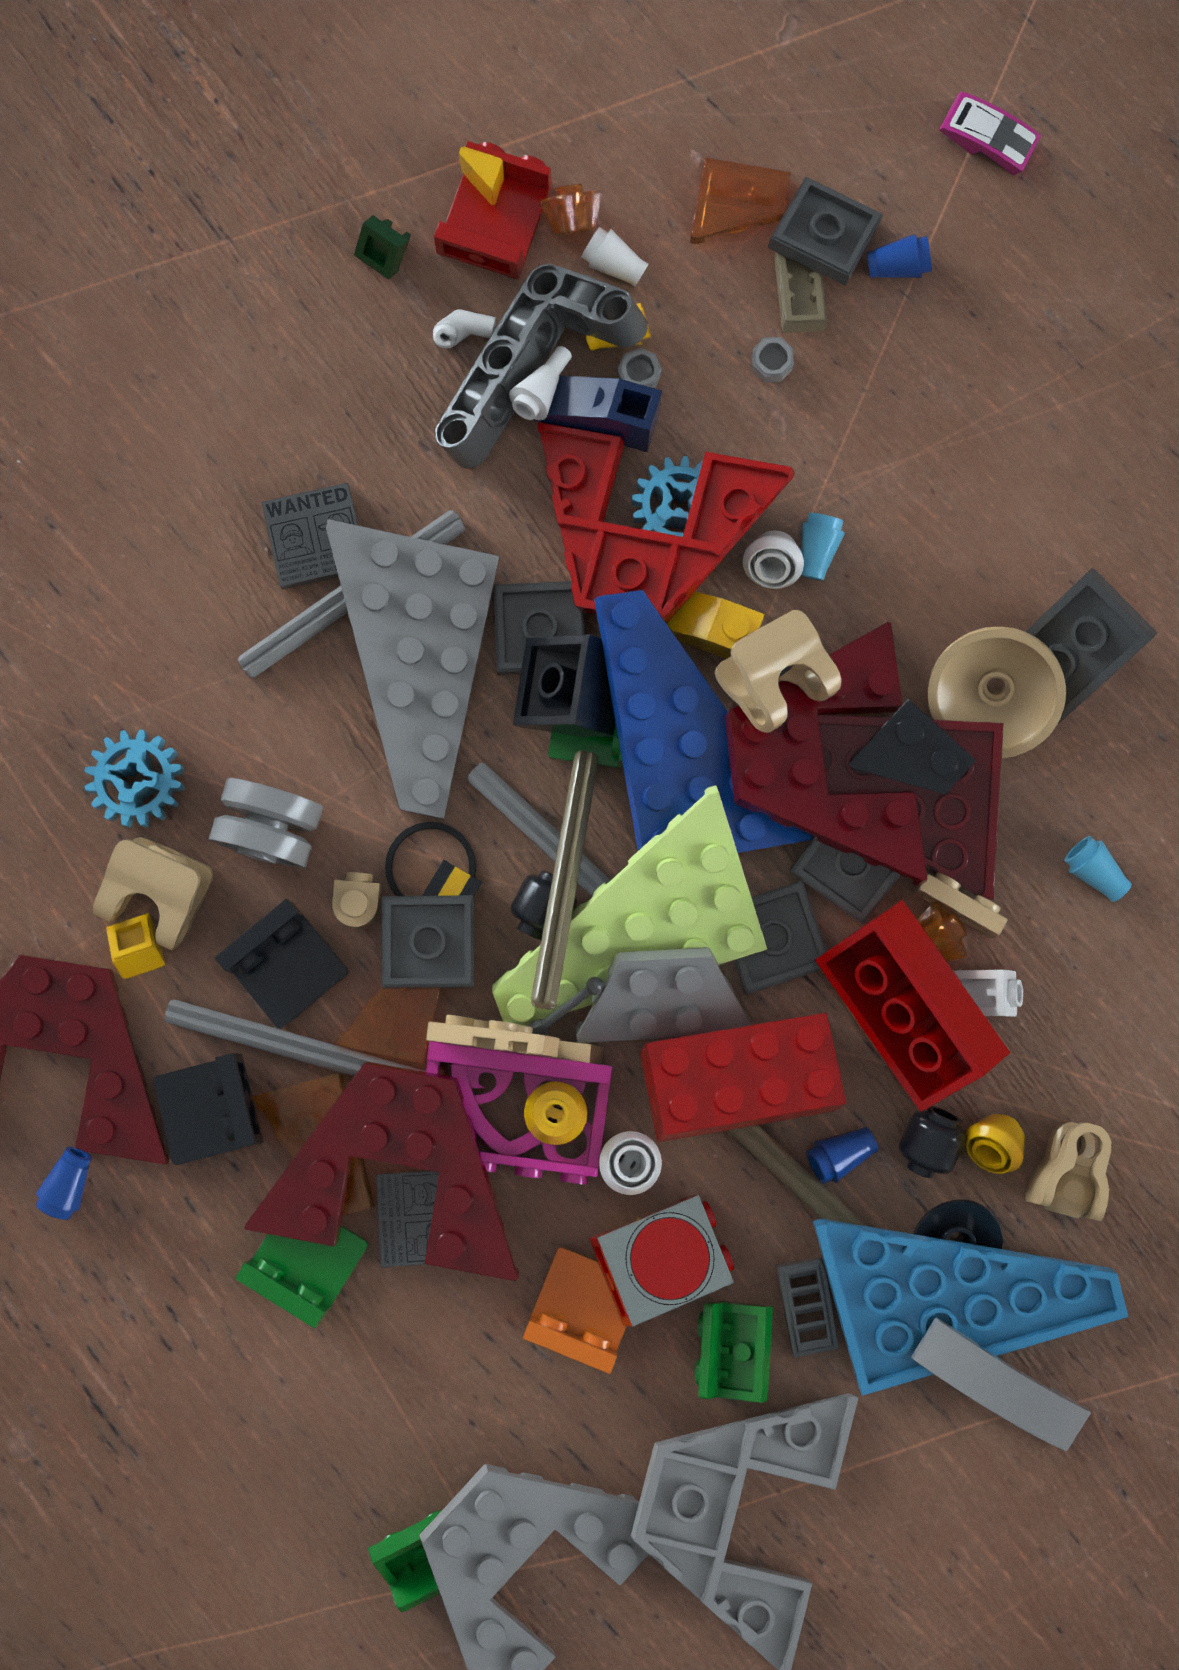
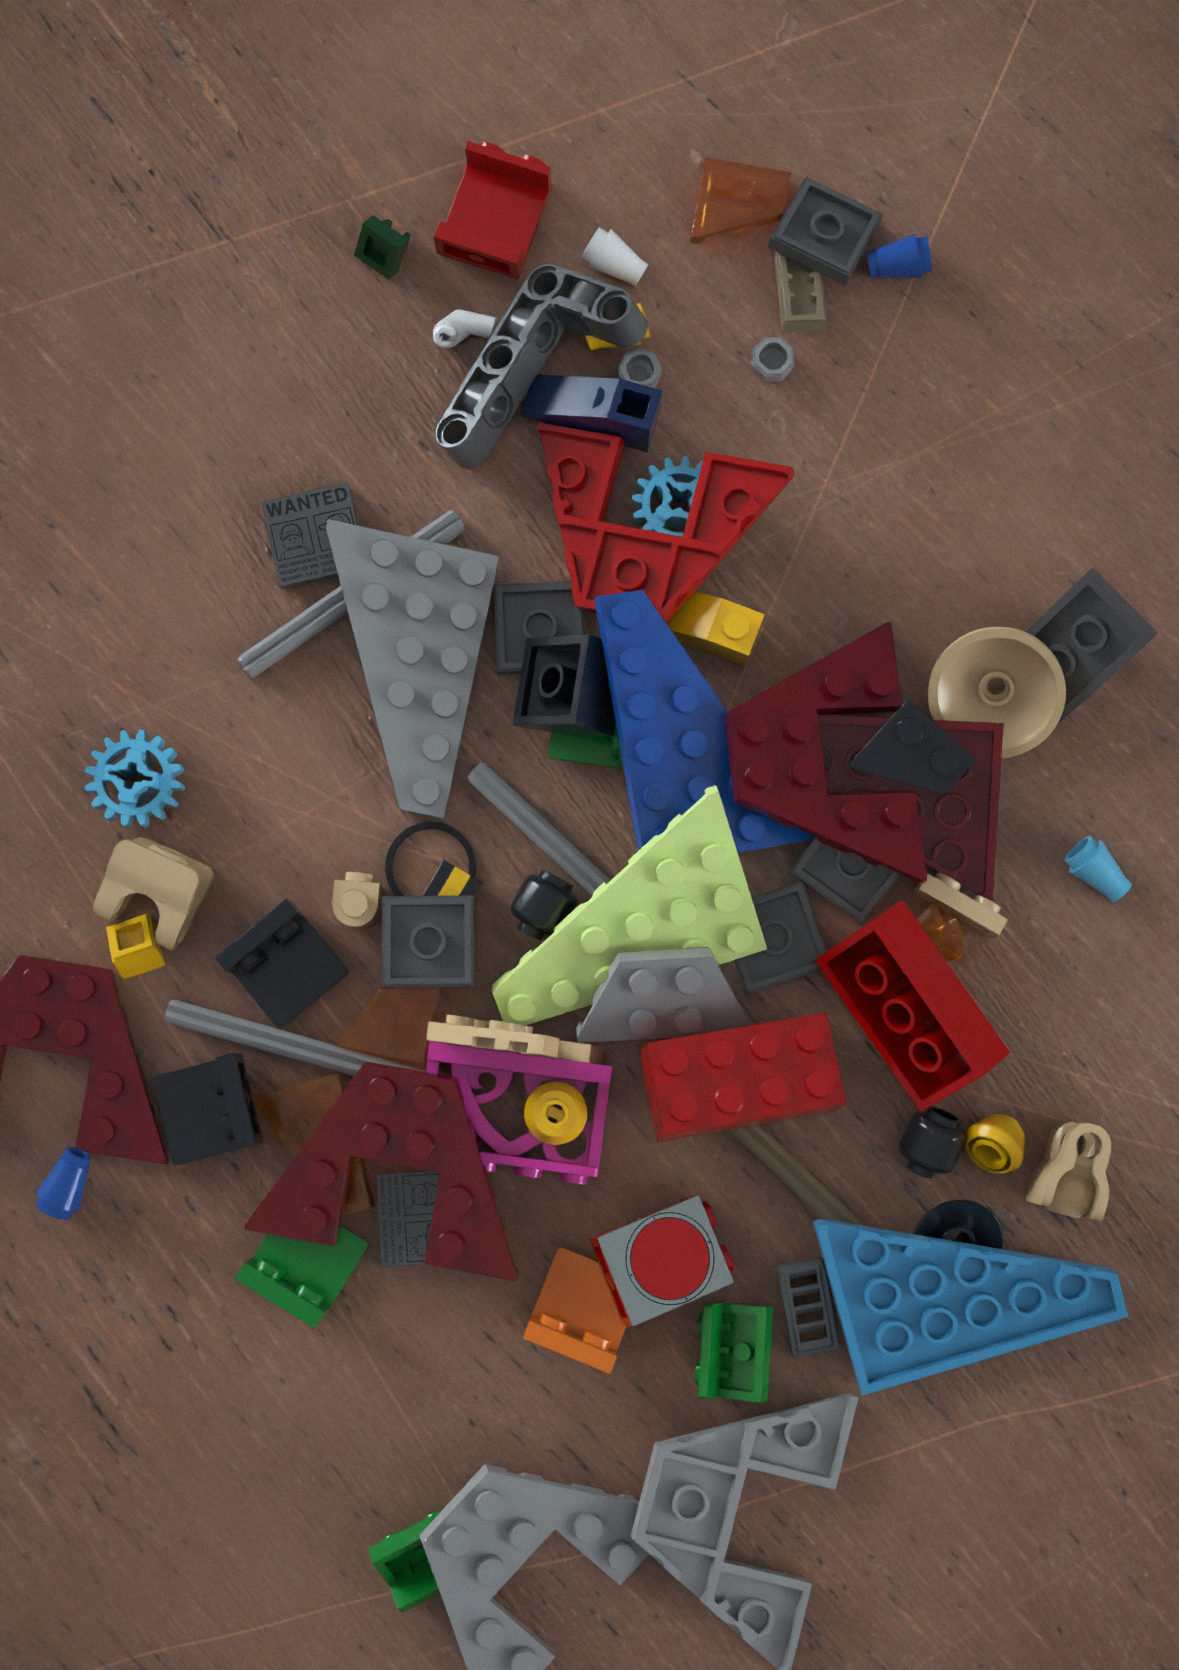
(265, 827): light grey wheel -> none
(483, 172): yellow slope -> none
(535, 393): white cone -> none
(564, 881): dark tan axle -> none
(572, 209): clear orange piece -> none
(593, 986): dark grey hinge -> none
(637, 1150): white cone -> none
(773, 560): white cone -> none
(777, 652): tan piece -> none
(819, 544): medium azure cone -> none
(840, 1154): blue cone -> none
(989, 129): slope -> none
(993, 990): white bracket -> none
(1000, 1386): light grey slope -> none

